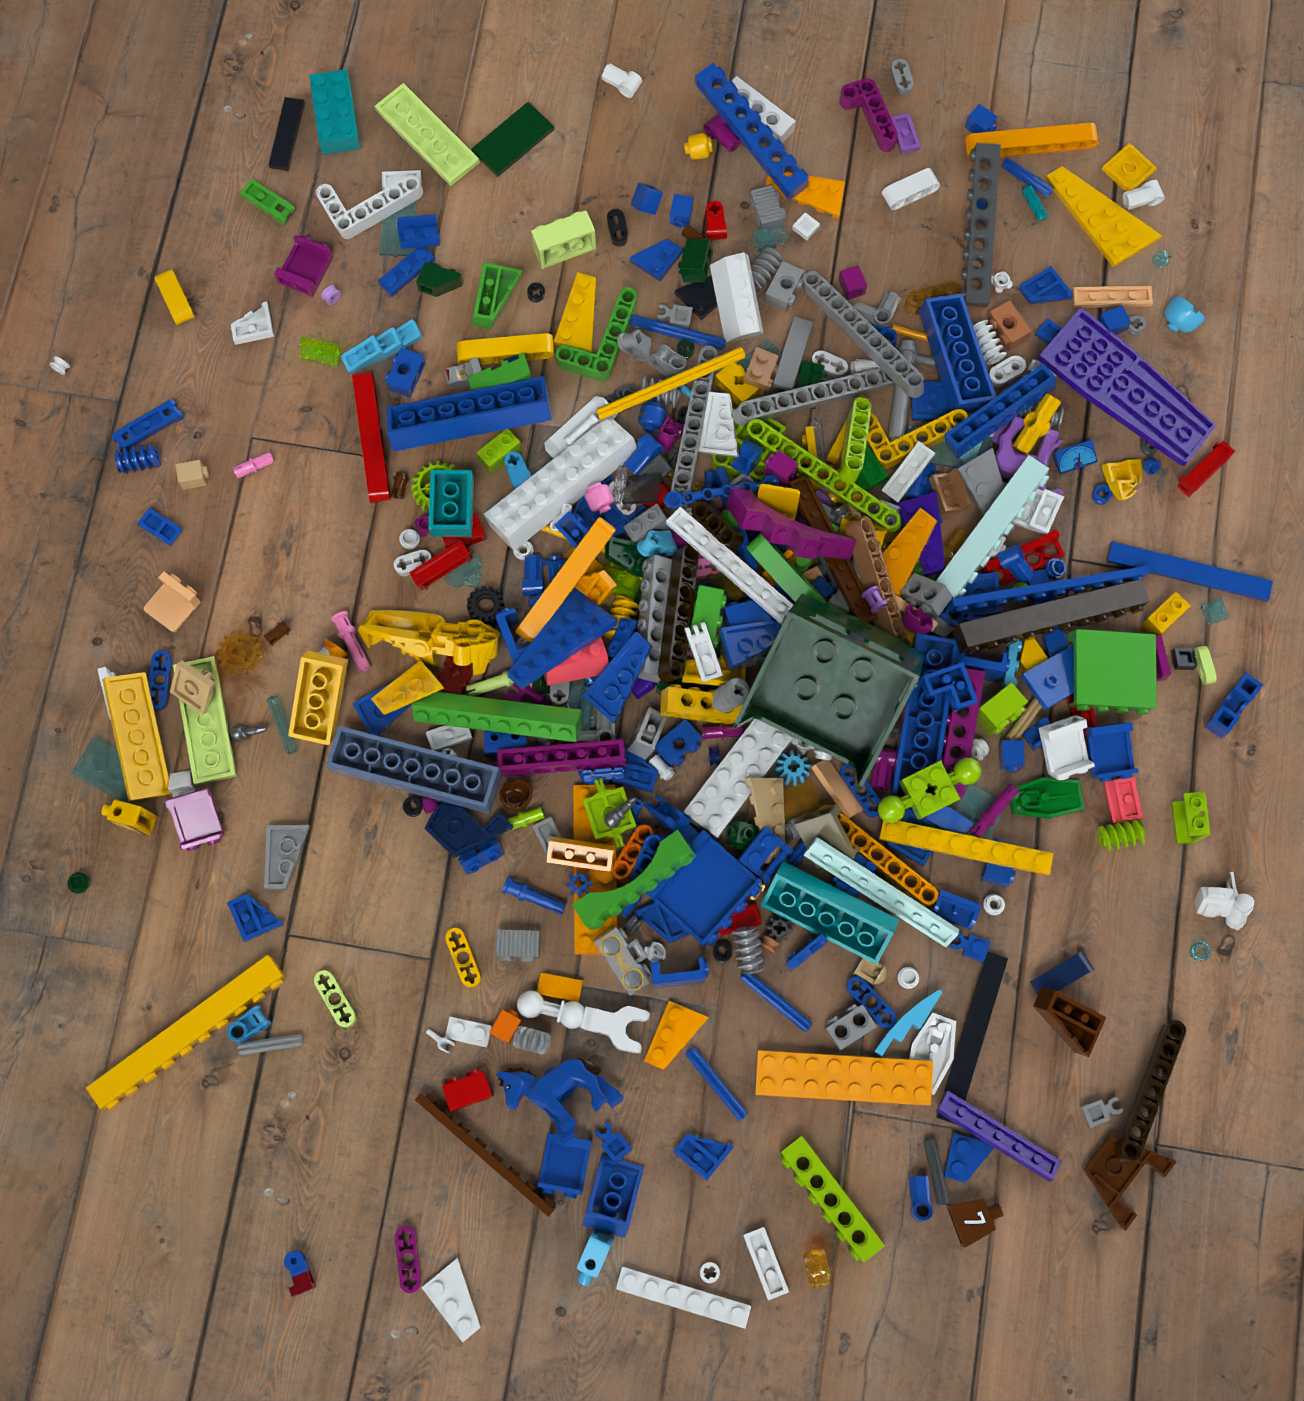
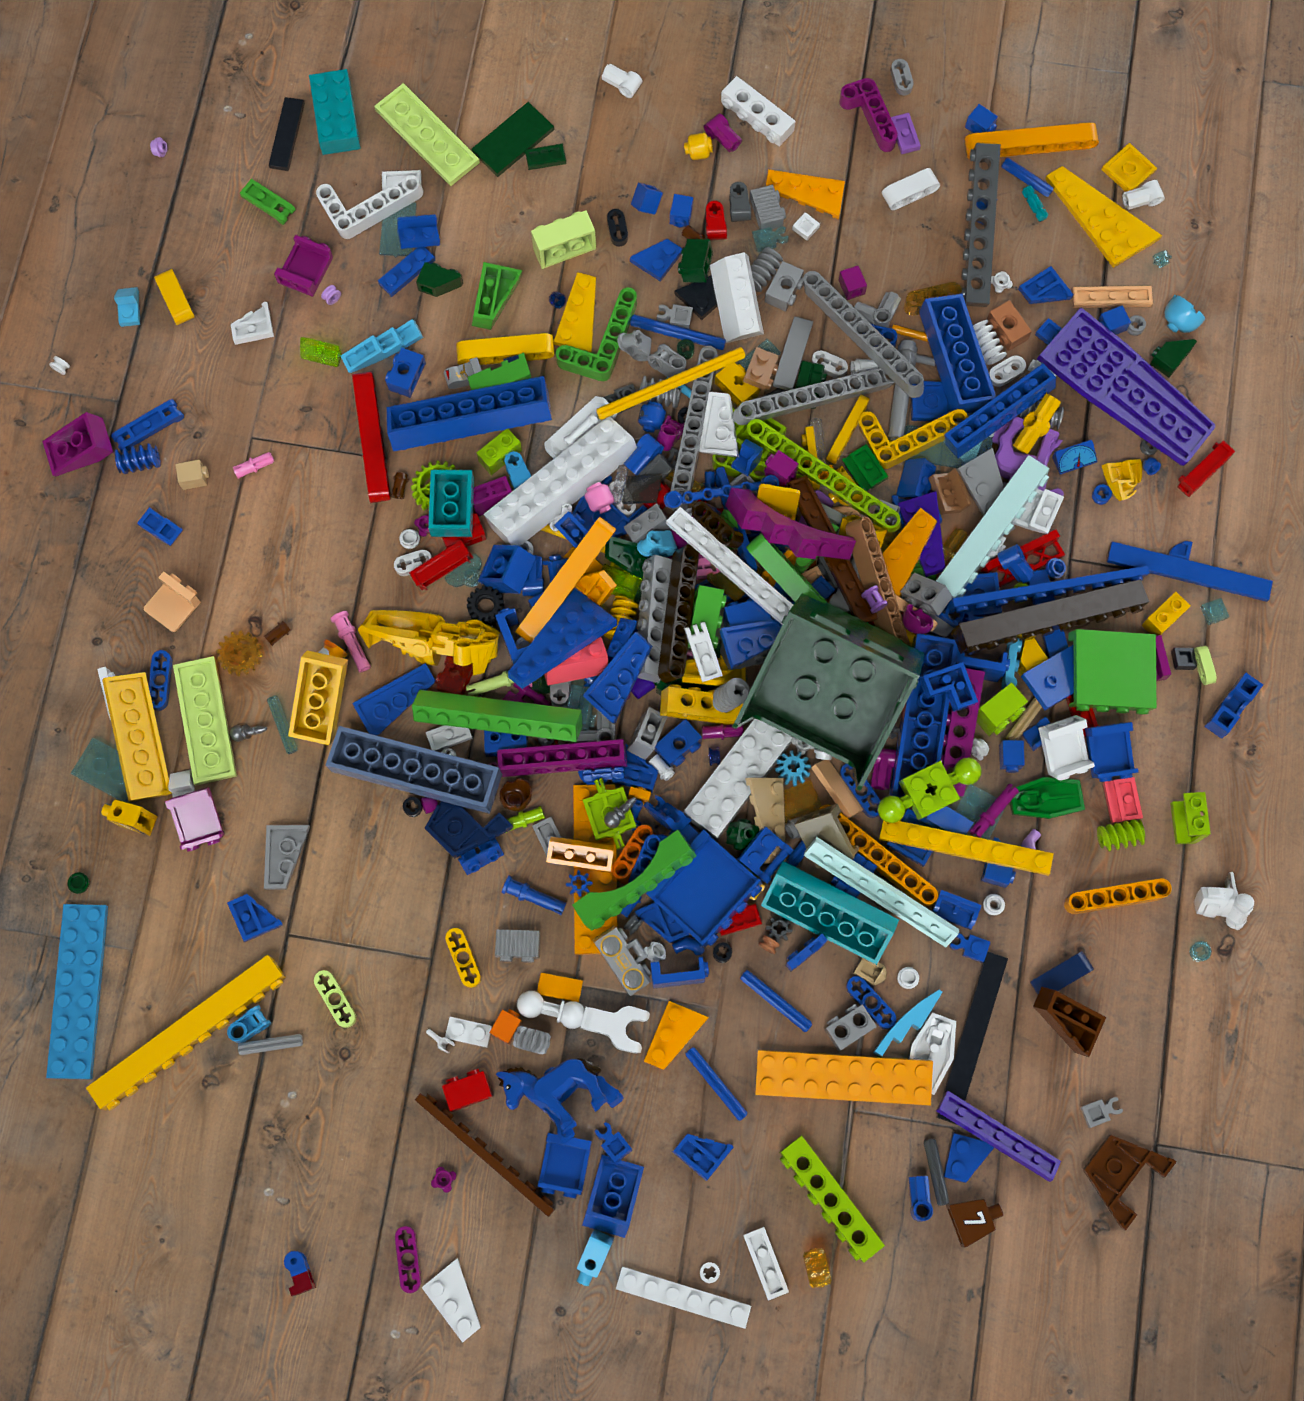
(77, 444): none -> magenta slope
(77, 992): none -> dark azure plate
(128, 306): none -> medium azure slope
(158, 147): none -> lavender plate
(192, 686): tan tile -> none
(407, 688): yellow wing -> none
(437, 1181): none -> magenta plate
(490, 494): none -> magenta hinge
(507, 568): none -> blue brick
(536, 298): black bush -> none
(545, 156): none -> dark green plate
(561, 299): none -> clear blue hinge
(639, 793): none -> light orange plate
(688, 943): none -> blue arm
(714, 76): blue brick -> none
(739, 204): none -> dark grey piece
(749, 950): light grey piece -> none
(840, 512): dark grey bush -> none
(855, 440): lime beam -> none
(908, 472): white plate -> none
(1029, 841): none -> lavender arm
(1126, 891): none -> light orange beam
(1143, 1098): dark brown beam -> none
(1171, 355): none -> dark green slope
(1181, 550): none -> blue tile

